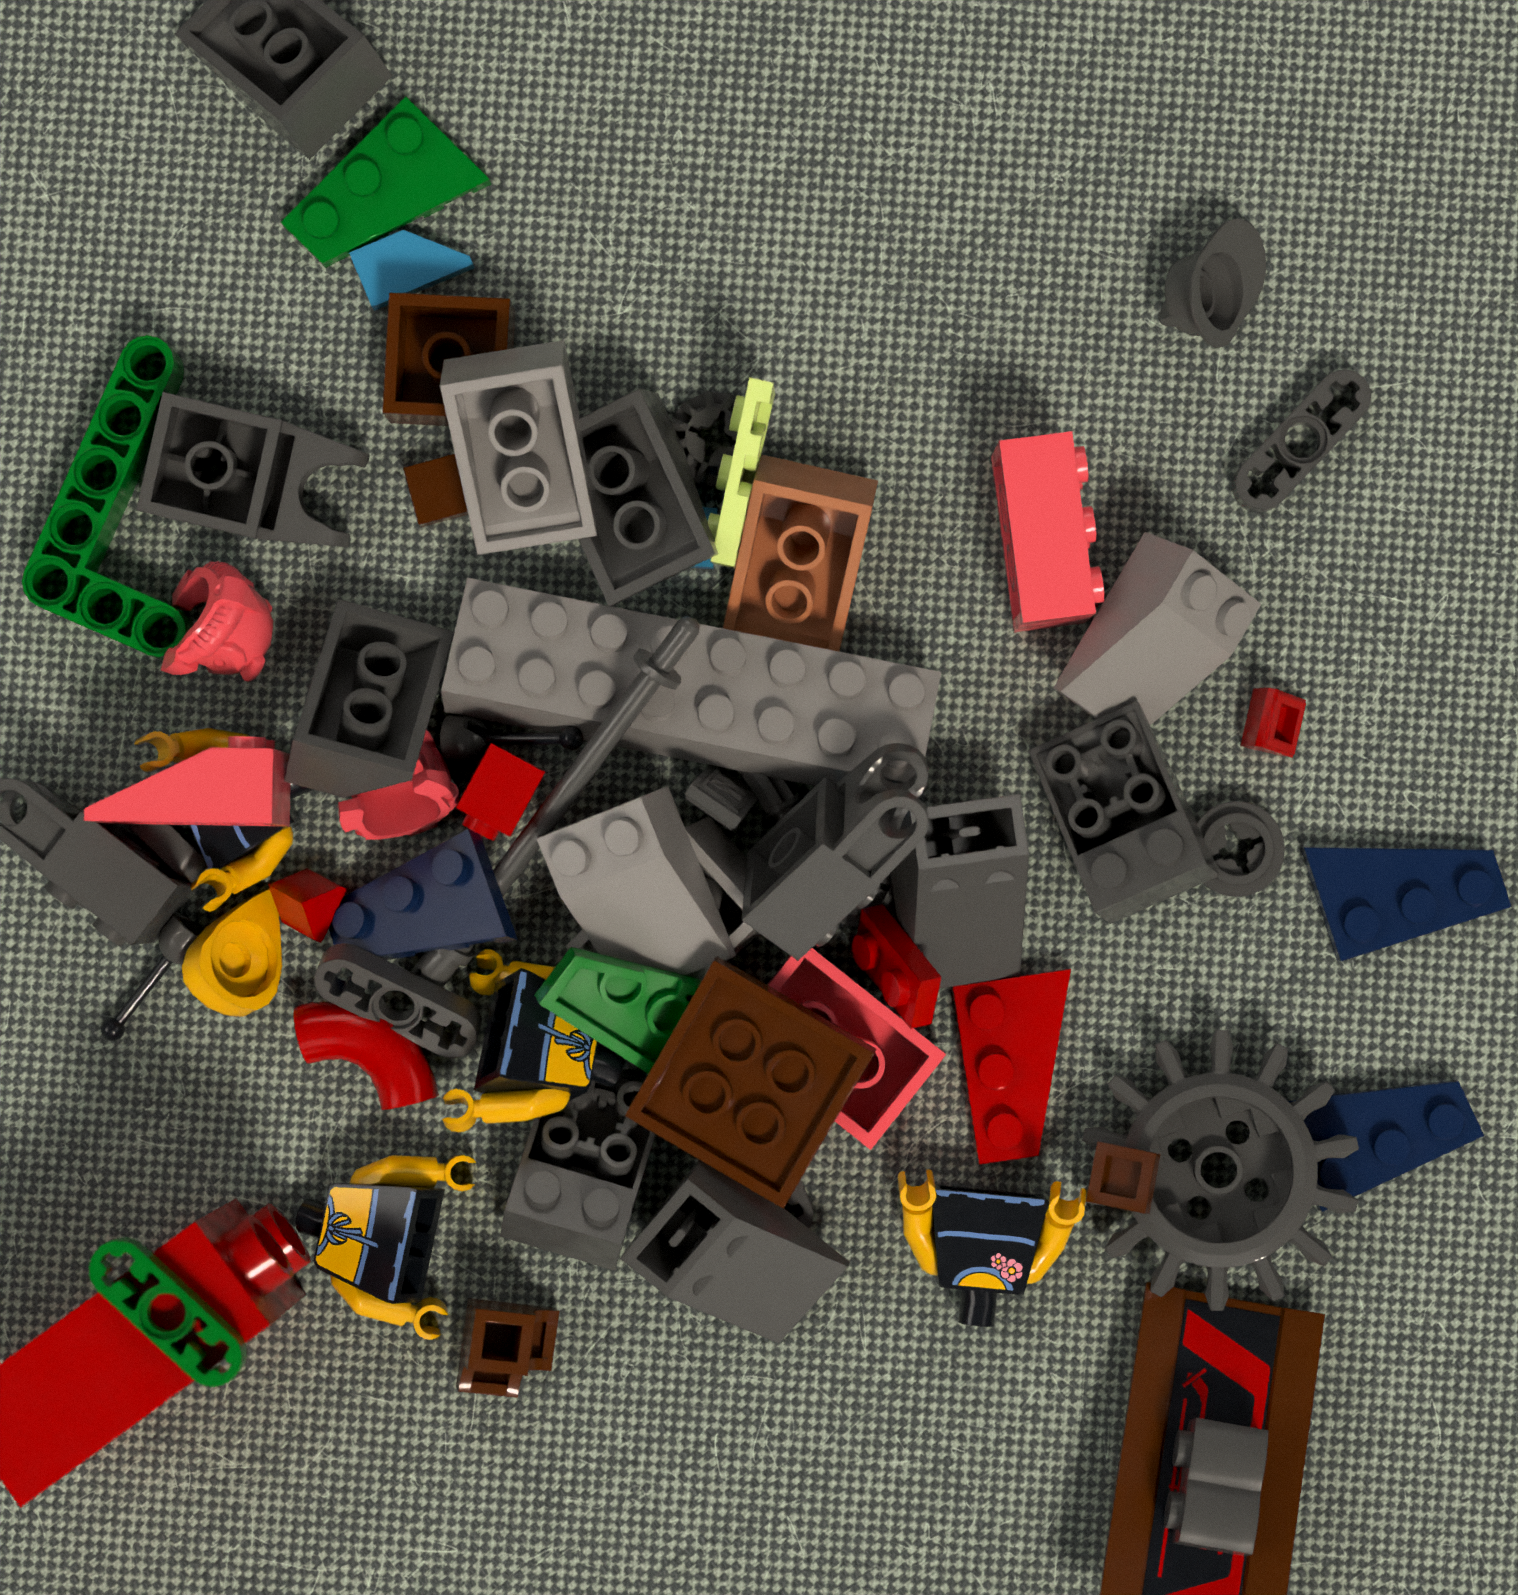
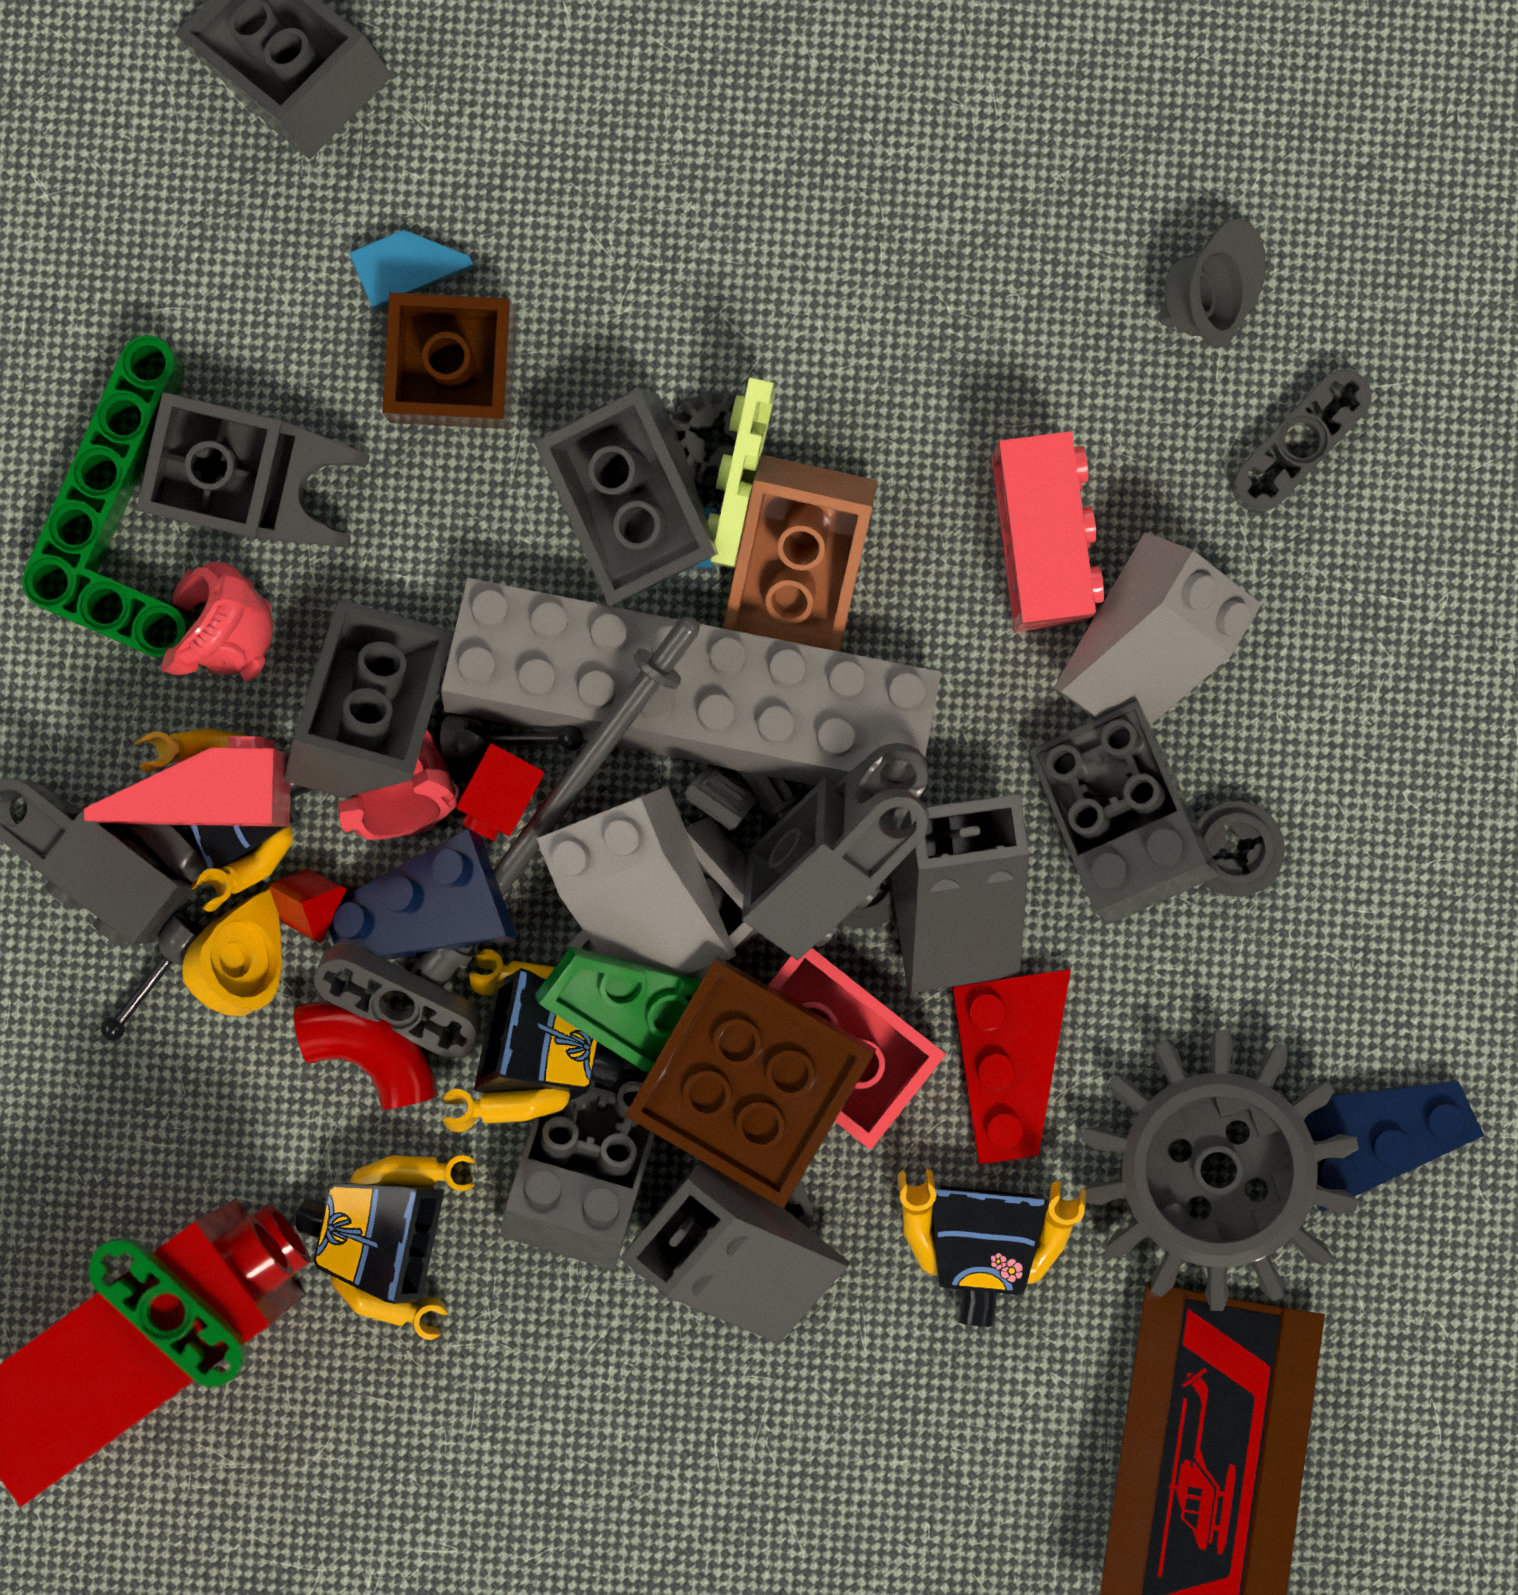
(384, 183): green wing -> none
(436, 490): reddish brown tile -> none
(503, 1345): reddish brown brick -> none
(519, 447): light grey slope -> none
(896, 966): red plate -> none
(1123, 1177): reddish brown tile -> none
(1218, 1486): dark grey brick -> none
(1273, 722): red slope -> none
(1399, 894): dark blue wing -> none

